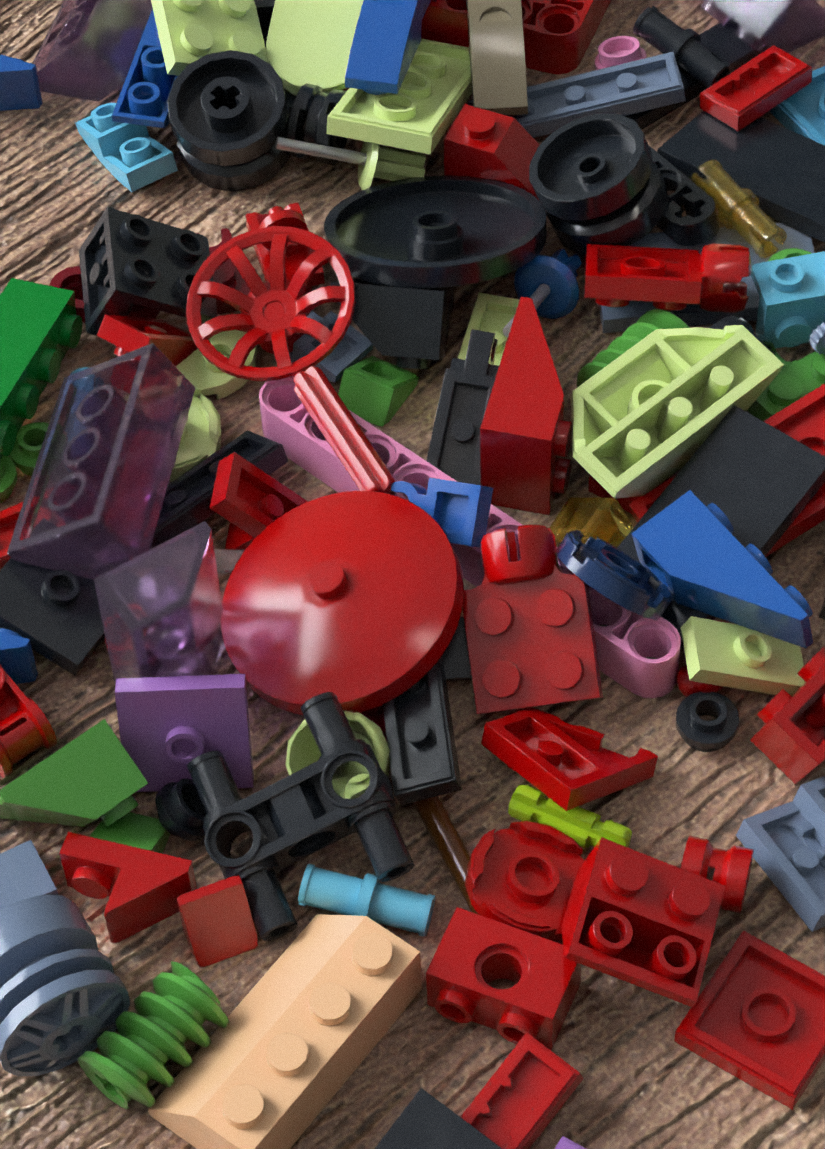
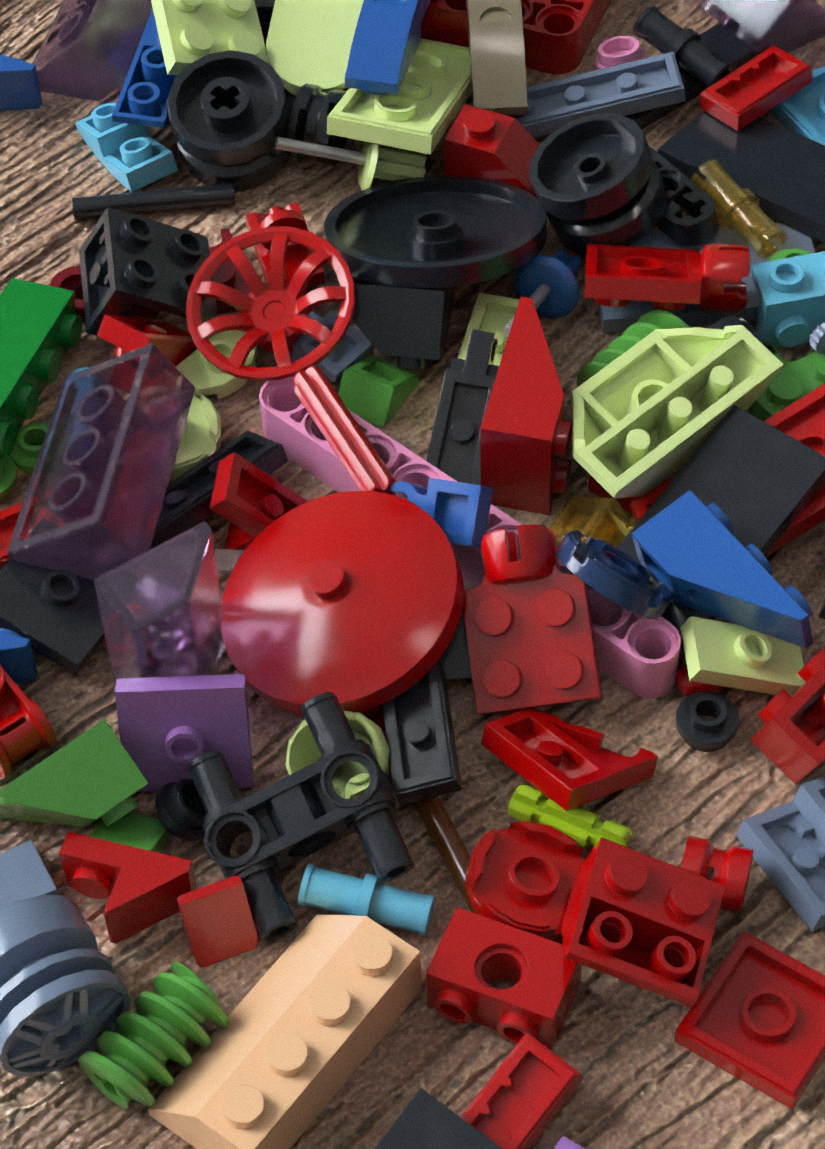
(155, 200): none -> black bar

